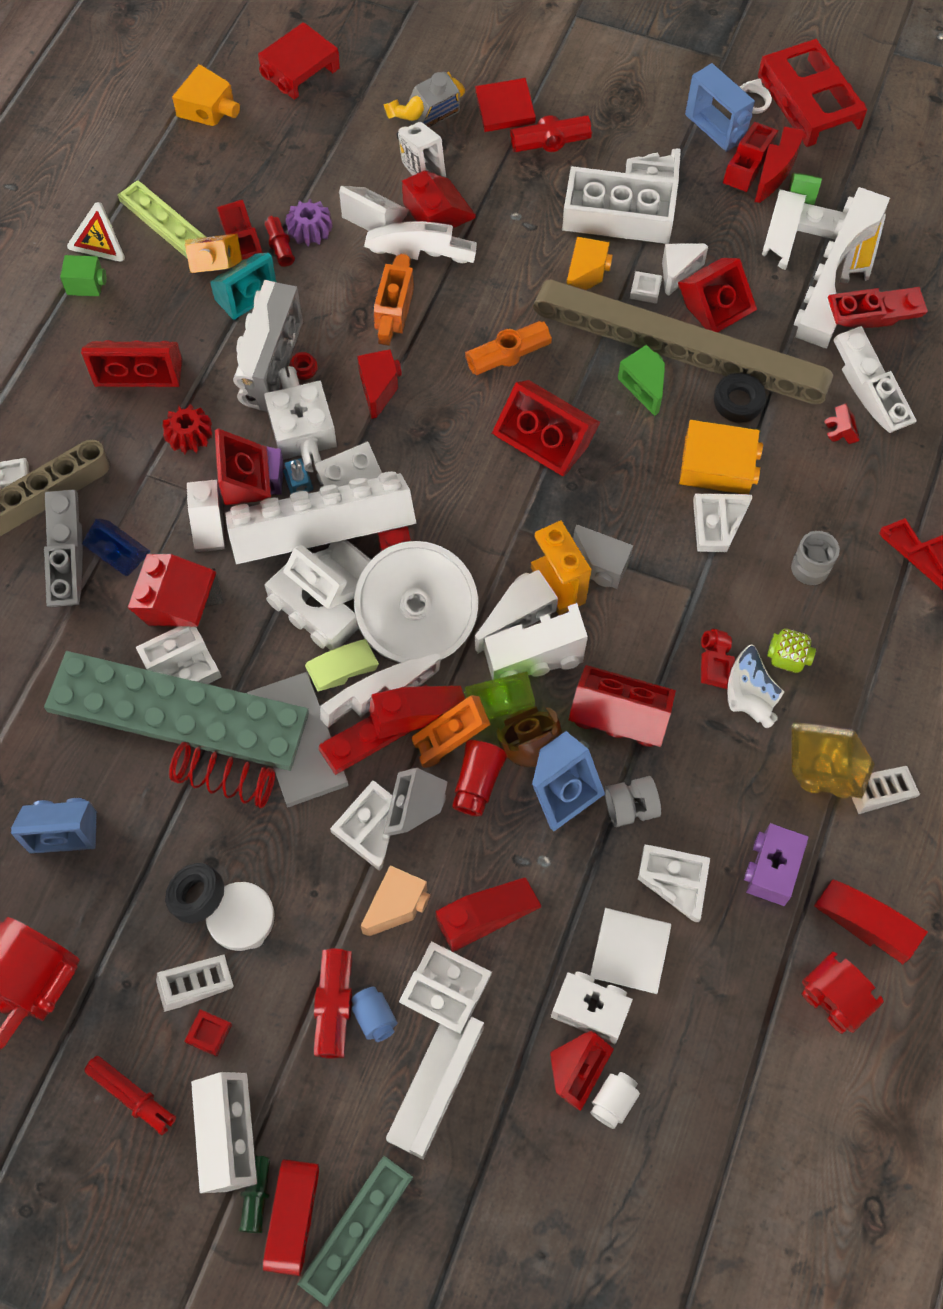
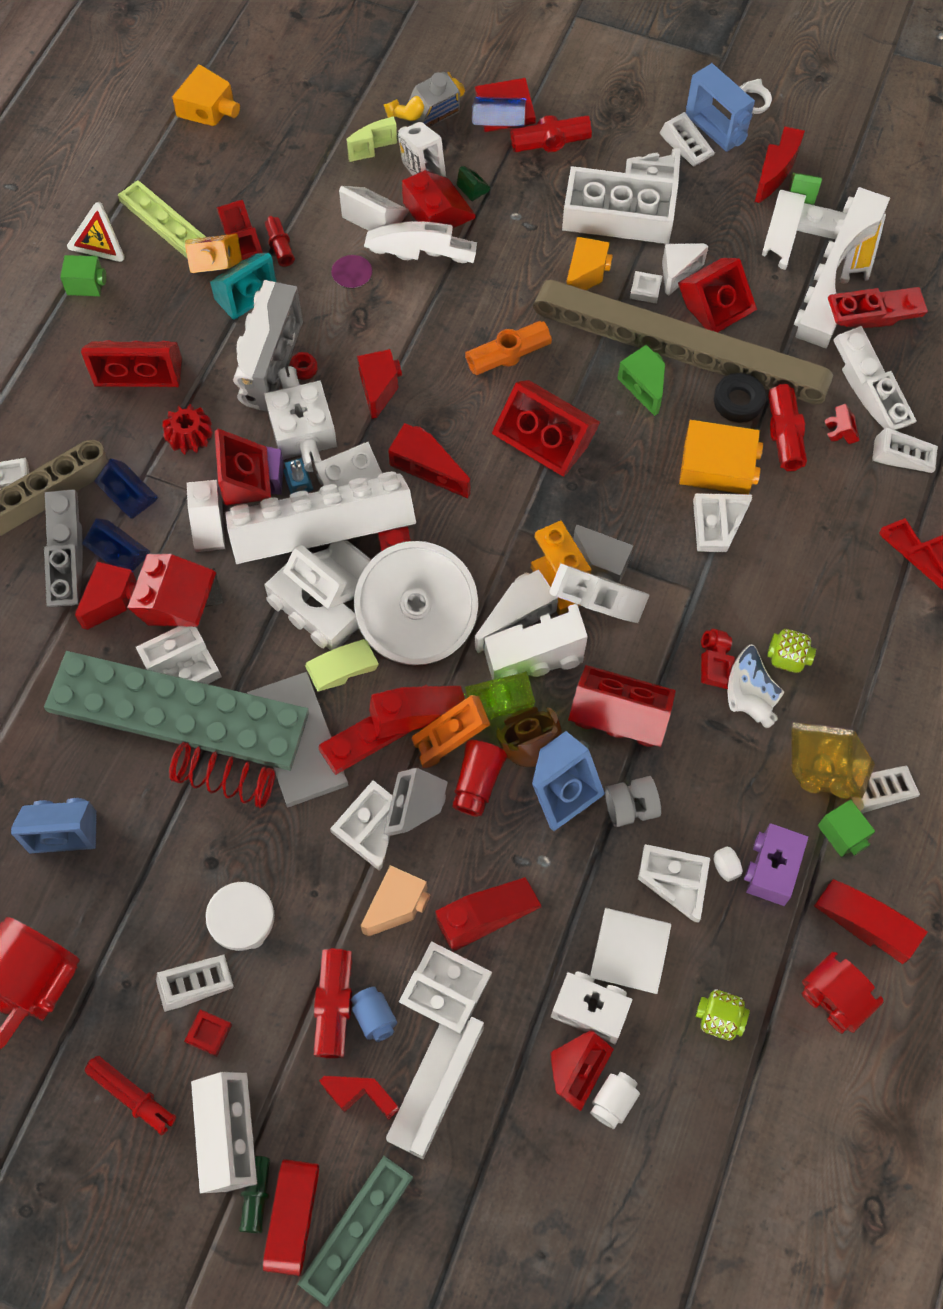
(105, 595): none -> red slope
(125, 488): none -> clear blue slope
(206, 903): black tyre -> none
(297, 58): red panel -> none
(309, 222): medium lavender gear -> none
(349, 1090): none -> red slope
(351, 271): none -> flat silver sticker
(358, 696): white slope -> none
(375, 135): none -> yellowish green slope
(393, 298): orange hinge -> none
(425, 458): none -> red slope
(471, 183): none -> dark green slope
(498, 111): none -> clear blue slope
(598, 594): none -> white slope
(688, 129): none -> white slope
(723, 1015): none -> lime head
(727, 864): none -> white tile
(749, 156): red slope -> none
(787, 427): none -> red piece
(795, 93): red window -> none
(815, 557): light grey wheel -> none
(847, 829): none -> bright green brick
(886, 451): none -> white slope

